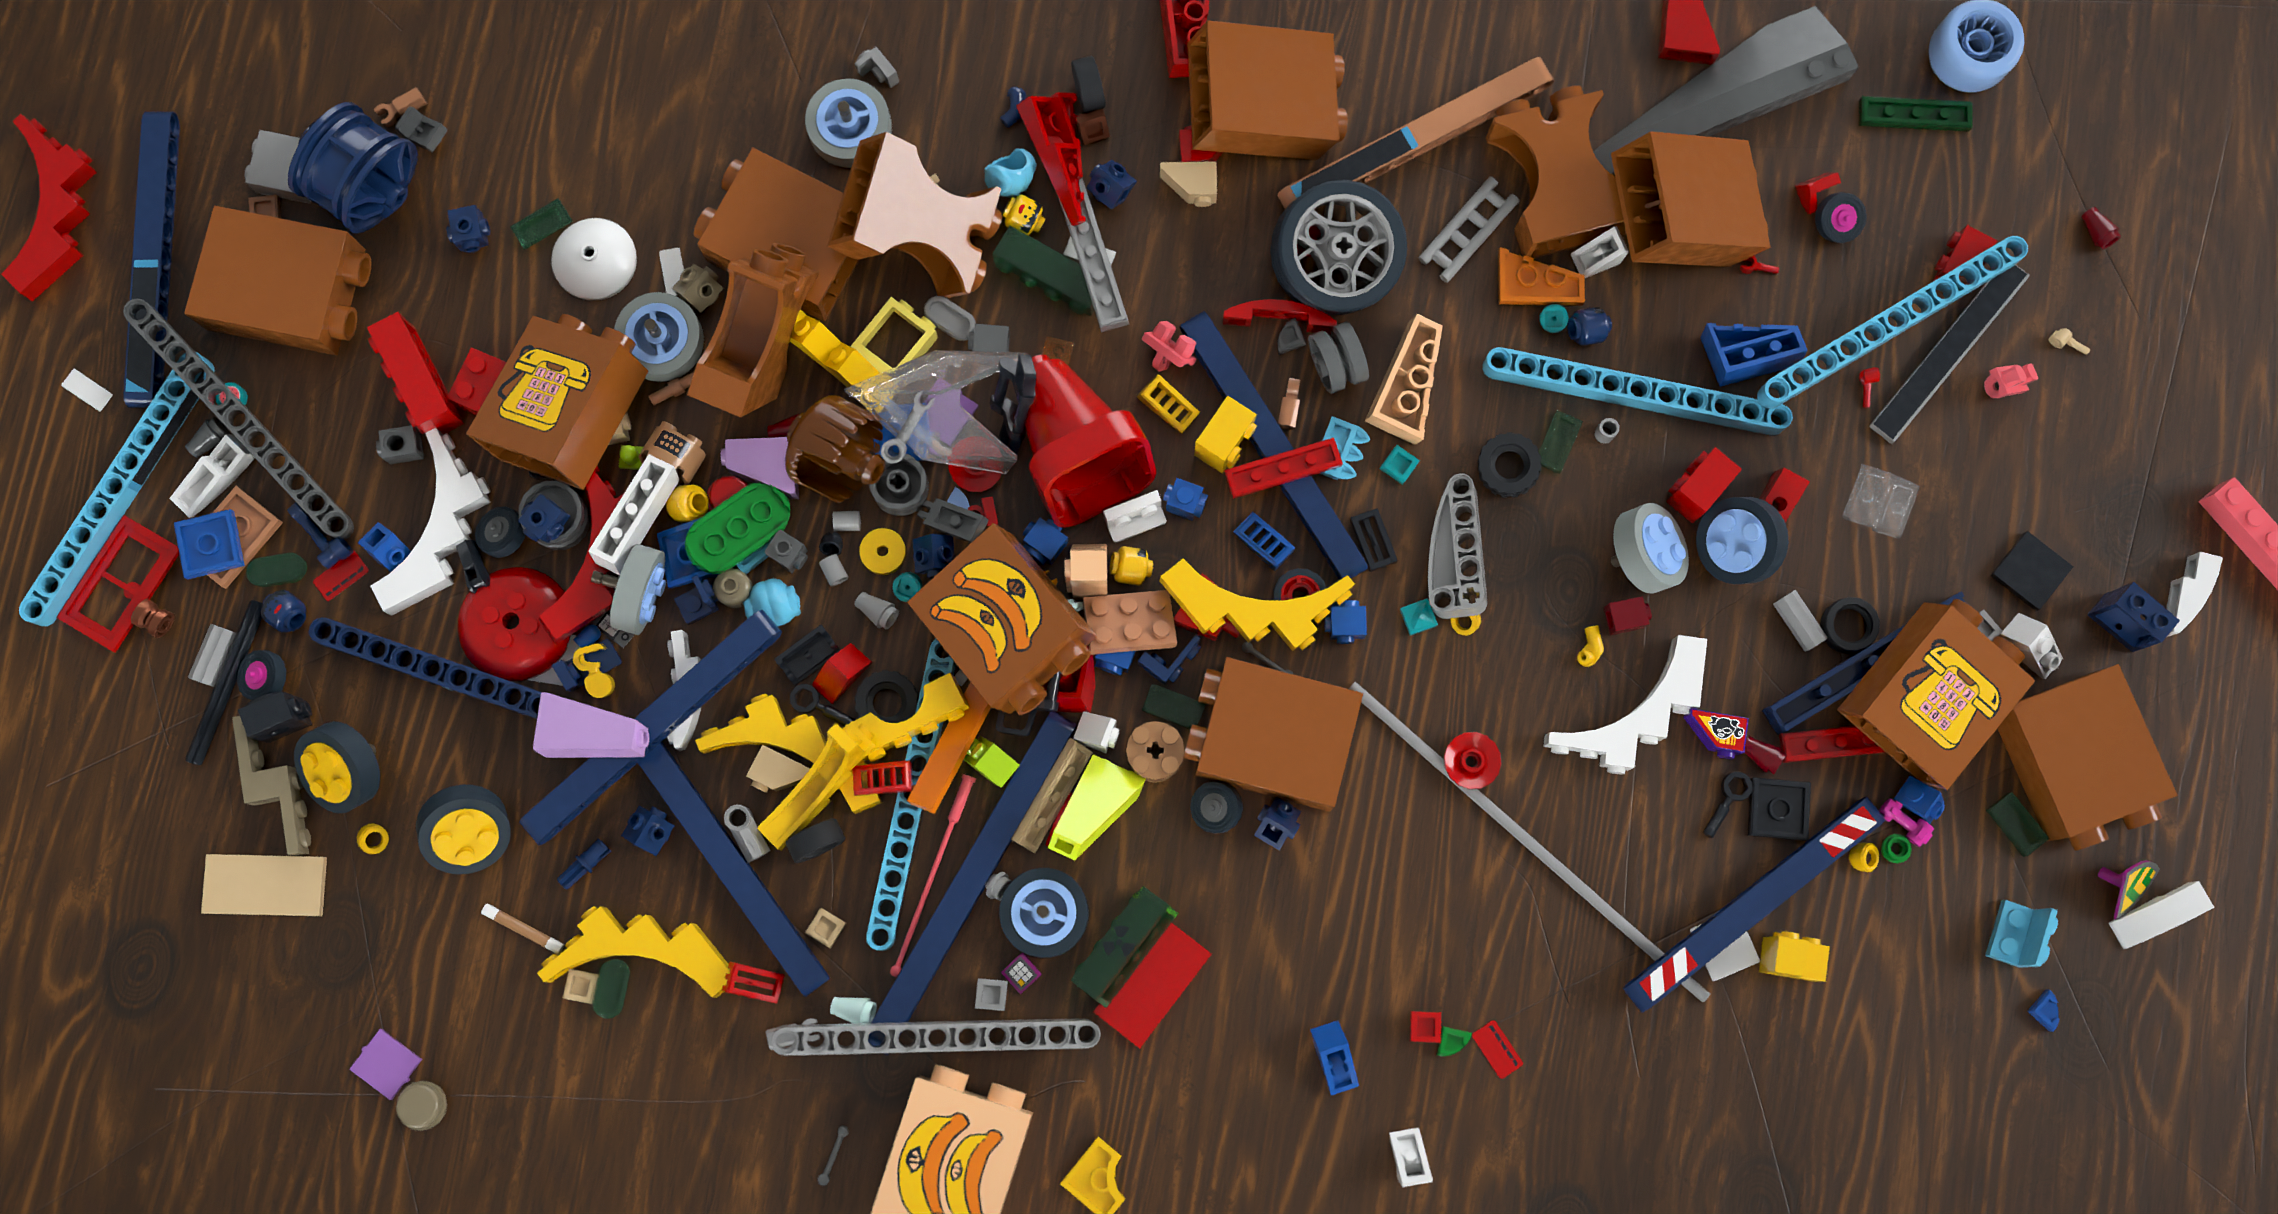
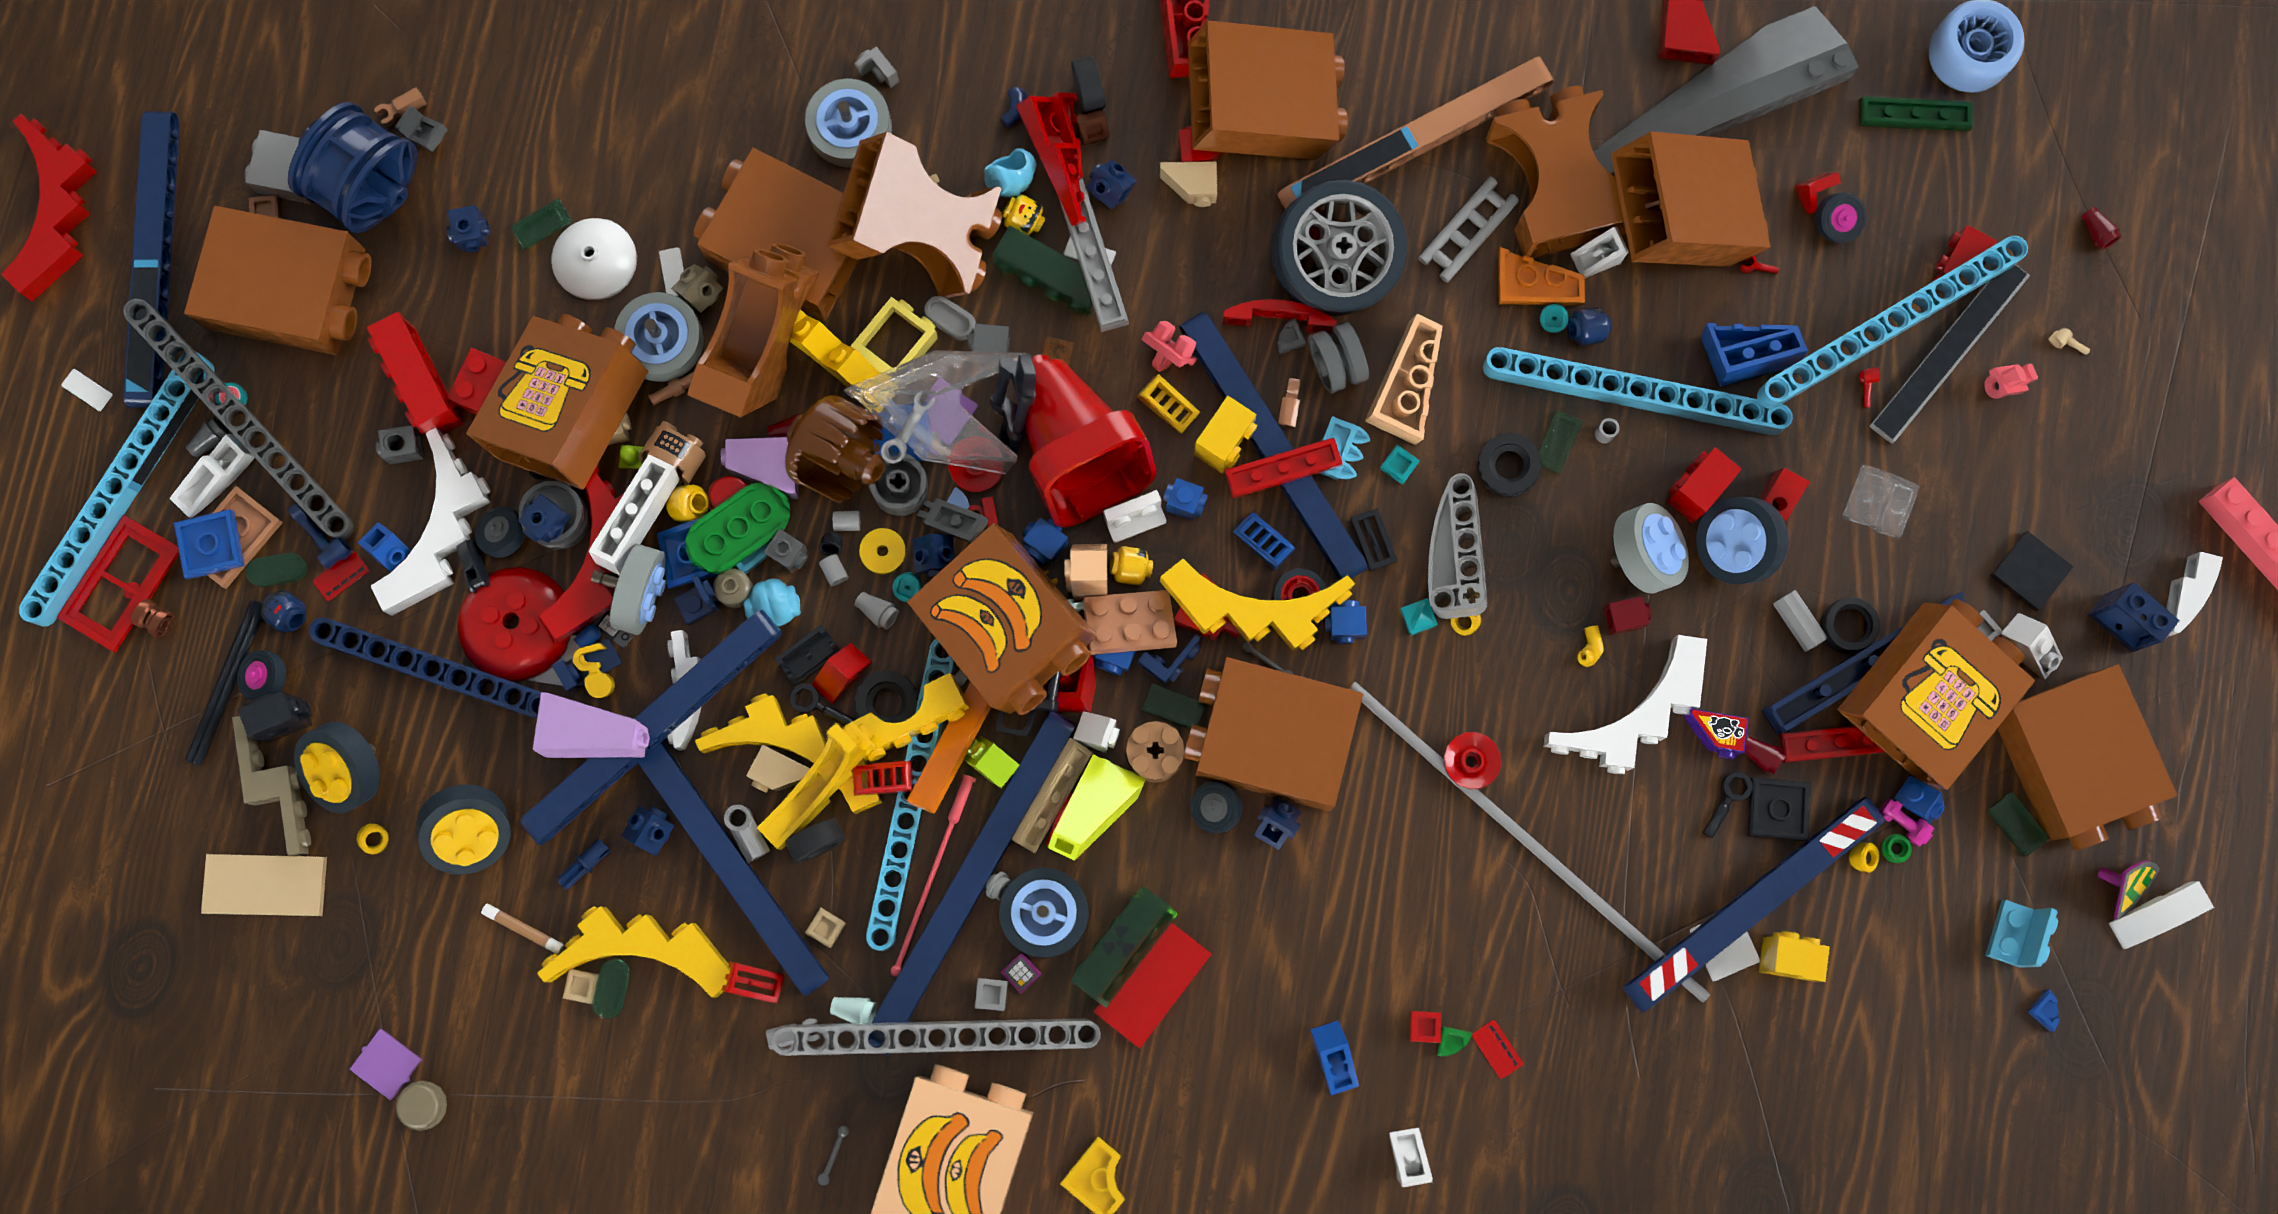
(212, 655): light grey axle -> none

